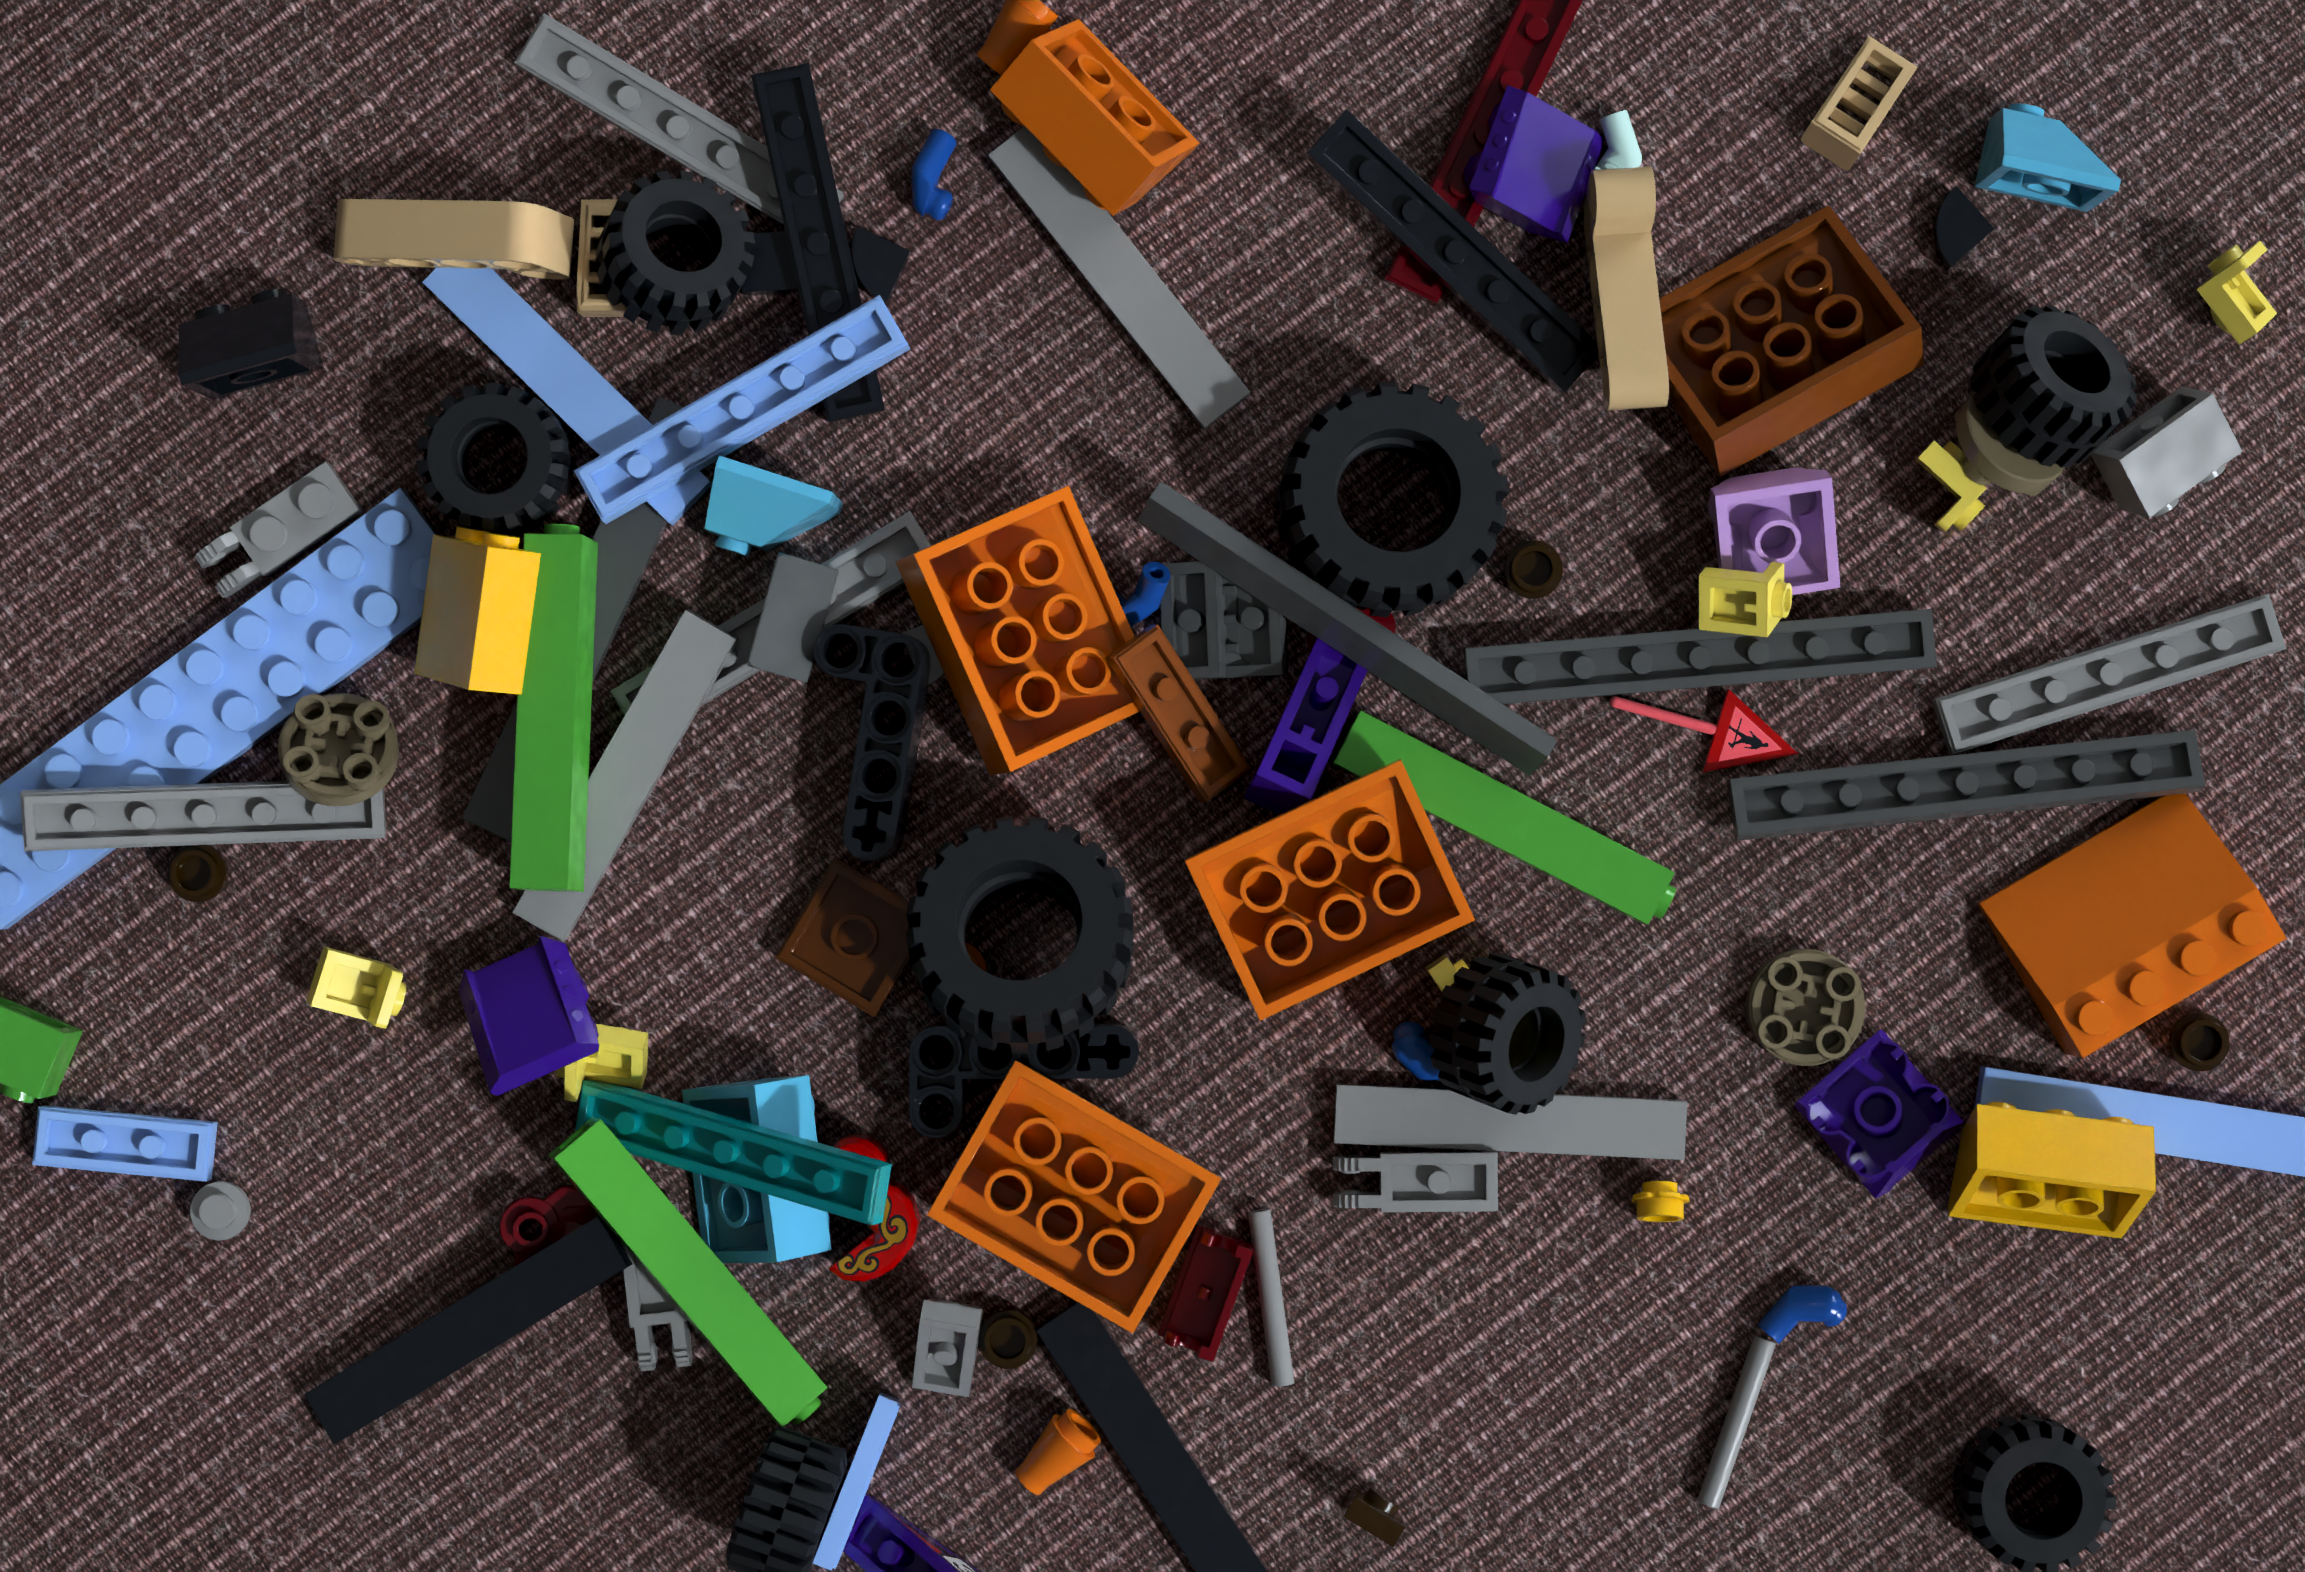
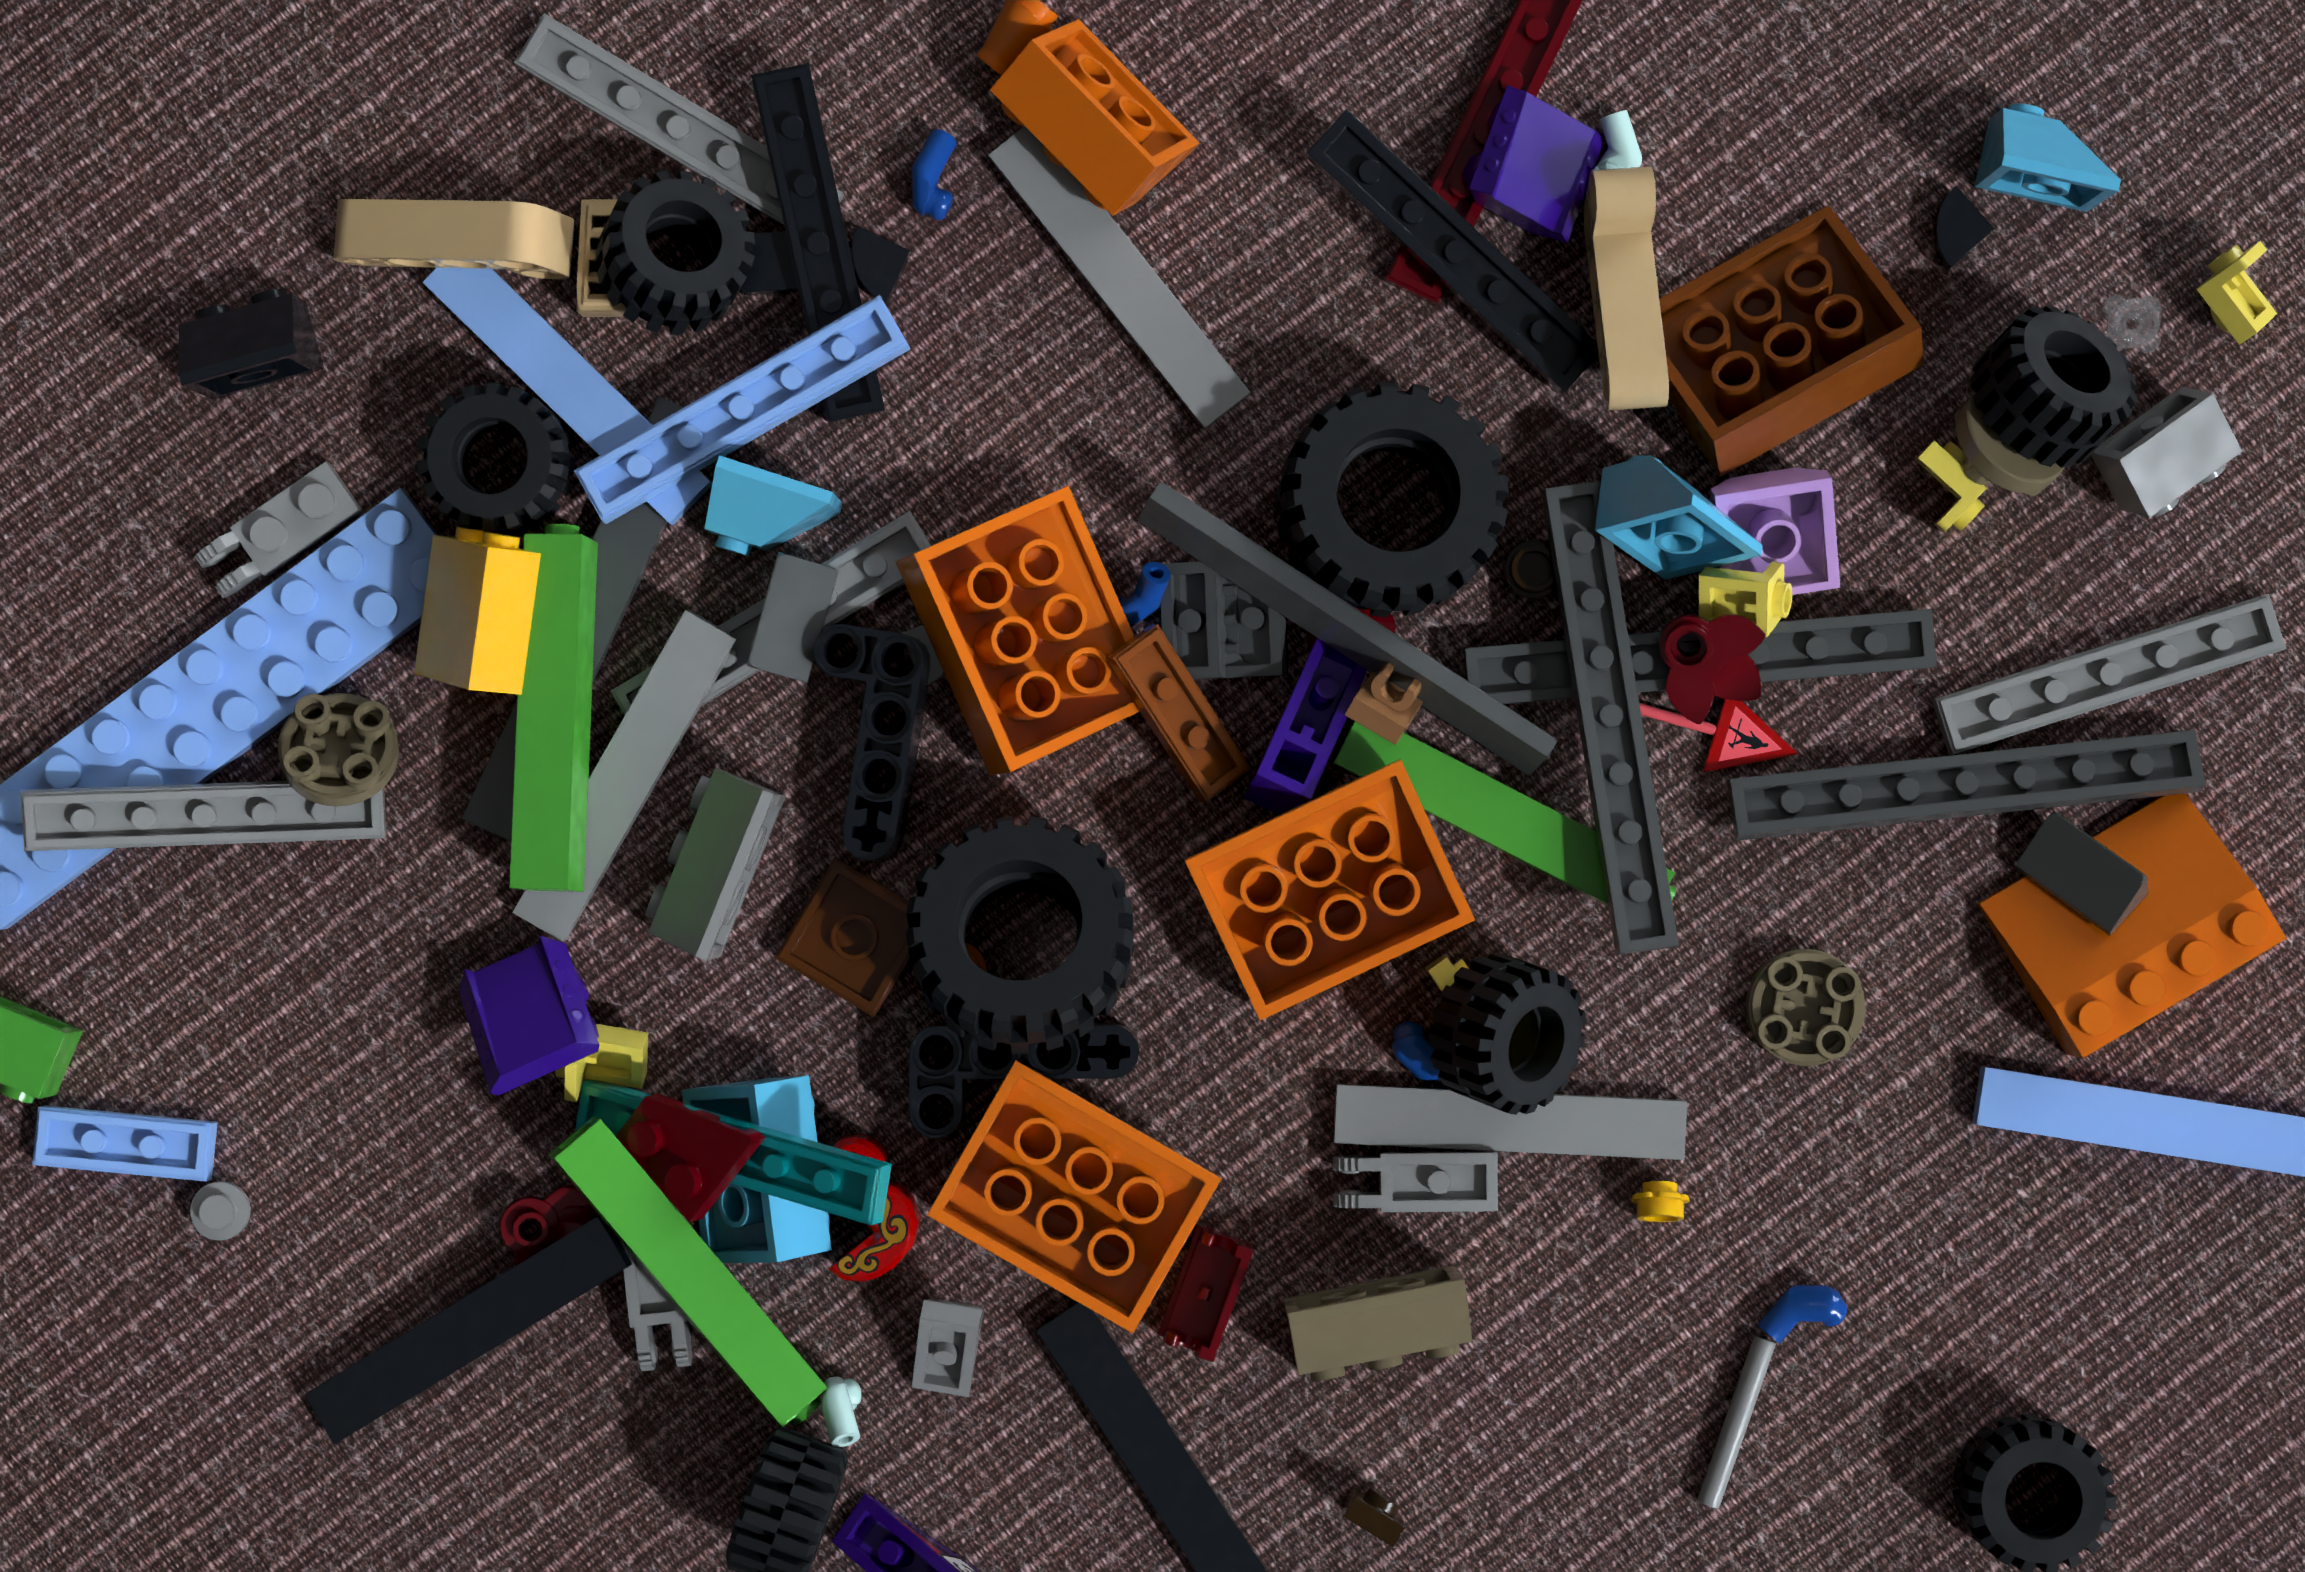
(198, 873): dark brown plate -> none
(357, 987): light yellow bracket -> none
(687, 1151): none -> dark red wing
(714, 863): none -> light grey slope
(837, 1408): none -> light aqua arm
(857, 1481): light blue tile -> none
(1008, 1339): dark brown plate -> none
(1060, 1449): orange cone -> none
(1271, 1297): light grey bar -> none
(1379, 1322): none -> dark tan slope
(1385, 706): none -> medium nougat tile
(1609, 722): none -> dark grey plate
(1667, 520): none -> medium azure slope
(1716, 668): none -> dark red plate
(1838, 134): tan slope -> none
(1879, 1114): dark purple slope -> none
(2053, 1170): yellow slope -> none
(2083, 873): none -> dark grey slope
(2144, 312): none -> clear plate
(2199, 1042): dark brown plate -> none

